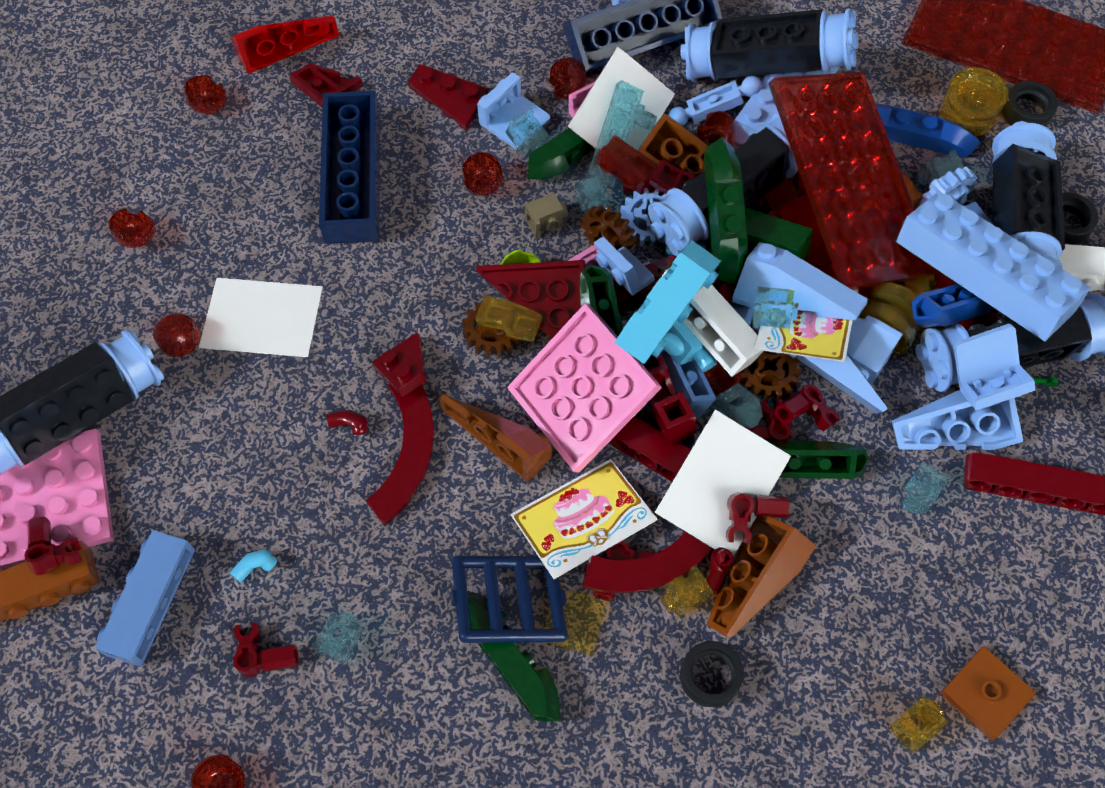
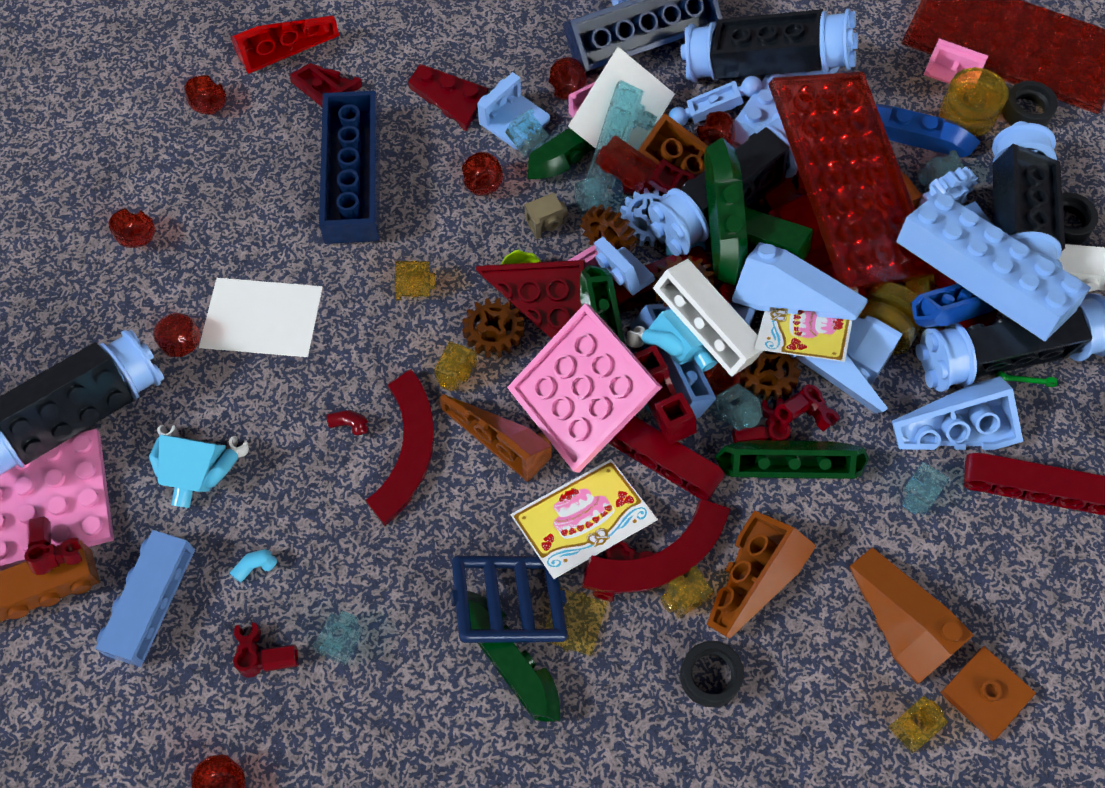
(191, 463): none -> medium azure torso
(403, 365): dark red wing -> none
(413, 279): none -> clear yellow brick
(455, 366): none -> clear yellow brick
(508, 316): clear yellow slope -> none
(668, 302): medium azure brick -> none
(719, 566): dark red arm -> none
(720, 464): white sticker -> none
(742, 505): dark red bar -> none
(774, 308): clear light blue brick -> none
(914, 623): none -> dark orange wedge
(950, 59): none -> bright pink hinge
(991, 368): light blue bracket -> none

